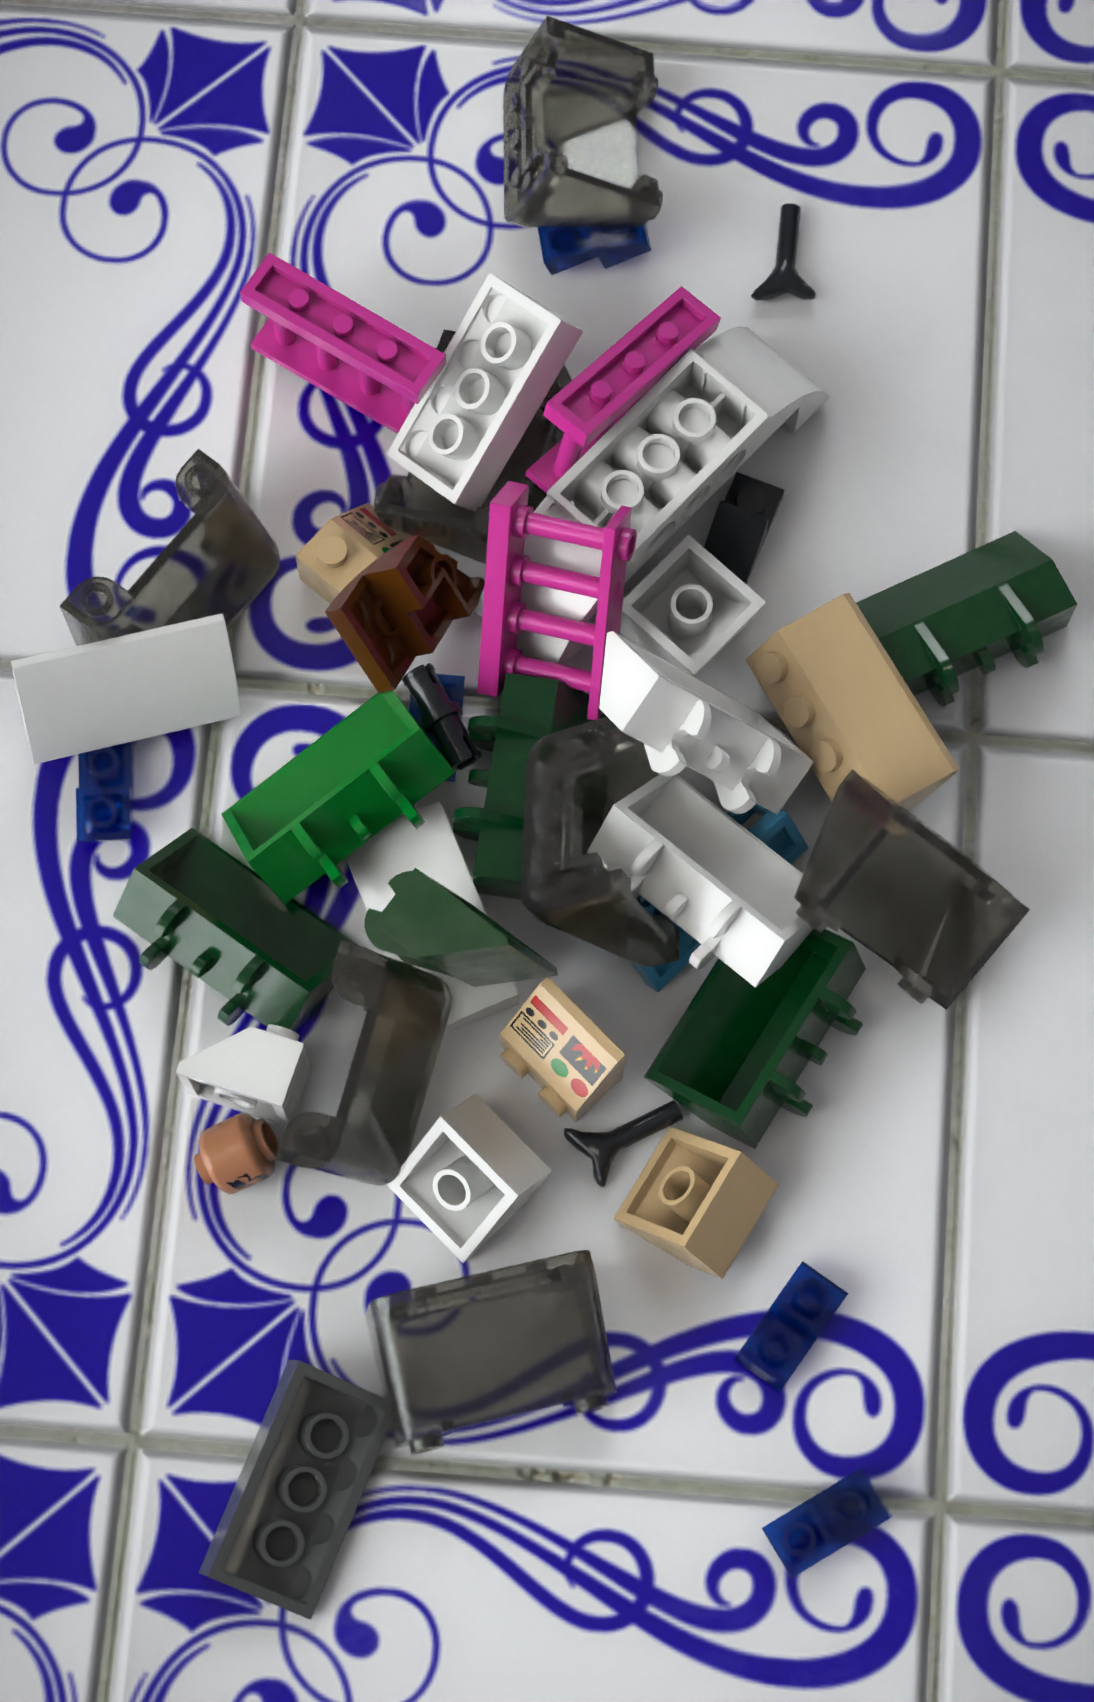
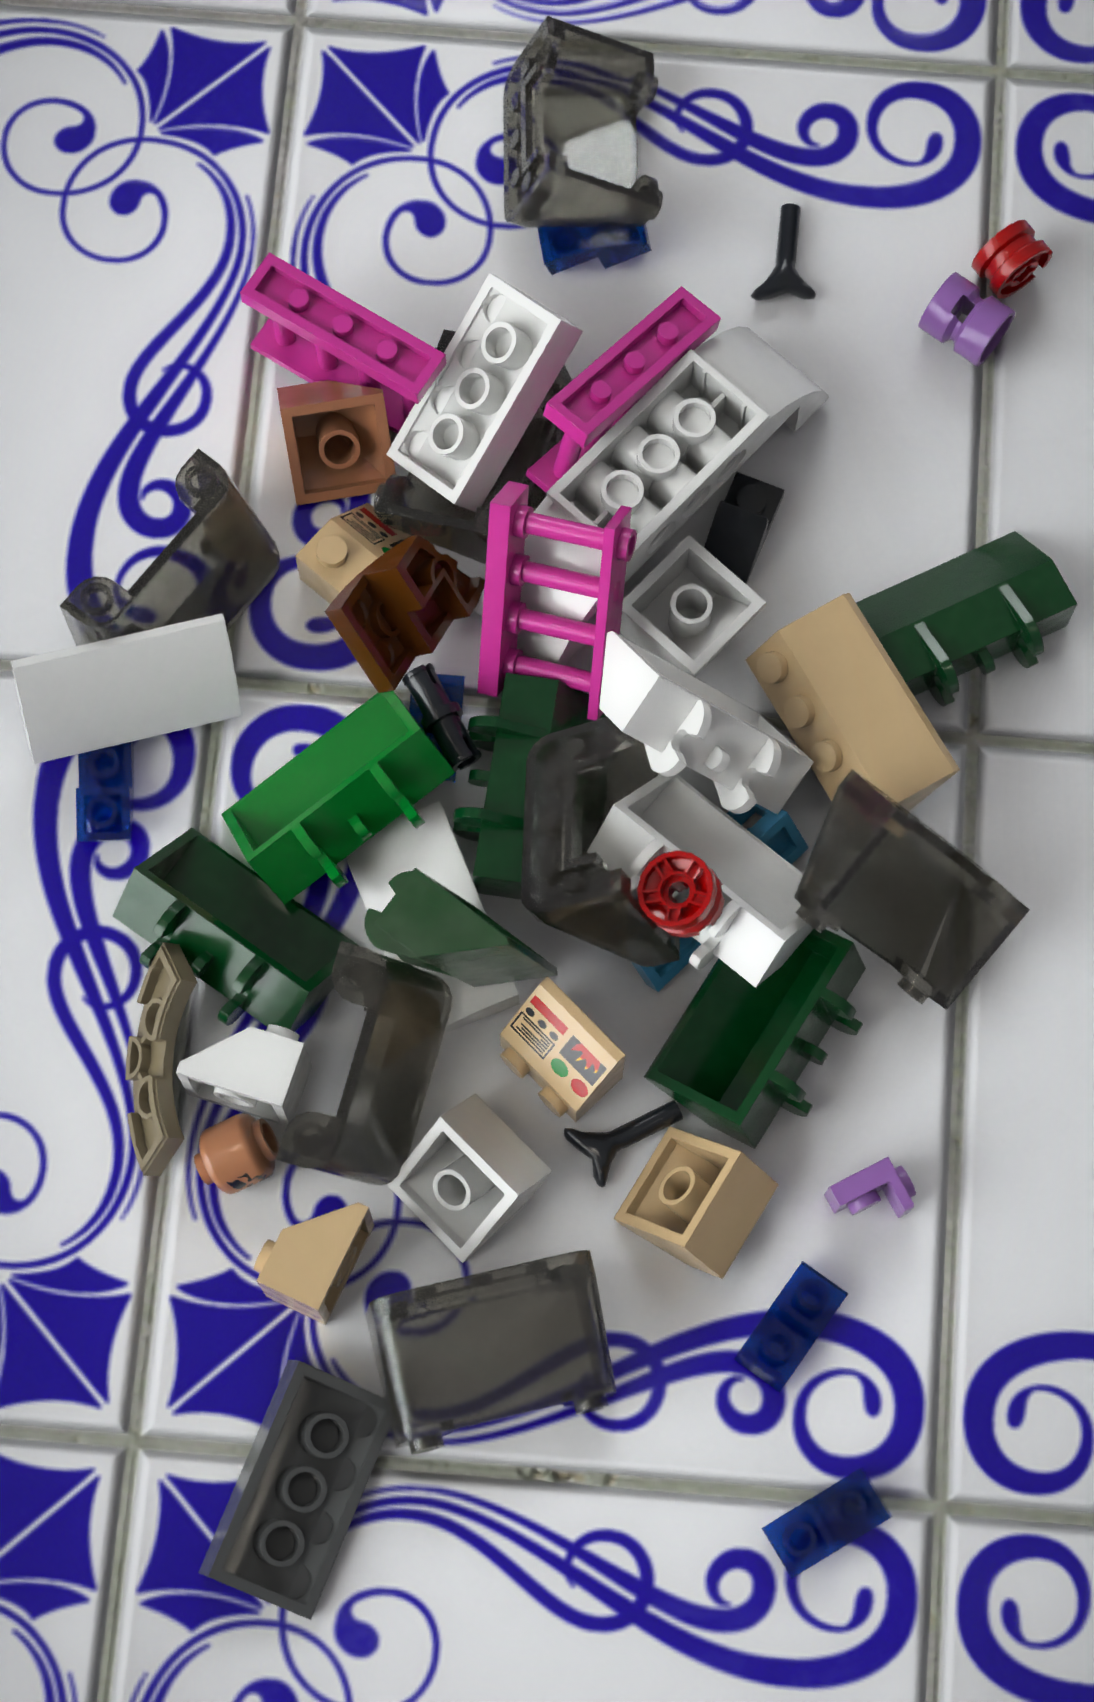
(150, 1057): none -> dark tan tile
(314, 1260): none -> tan slope
(335, 439): none -> nougat slope
(678, 872): none -> red wheel
(860, 1189): none -> medium lavender bracket
(981, 330): none -> medium lavender wheel
(1011, 258): none -> red wheel

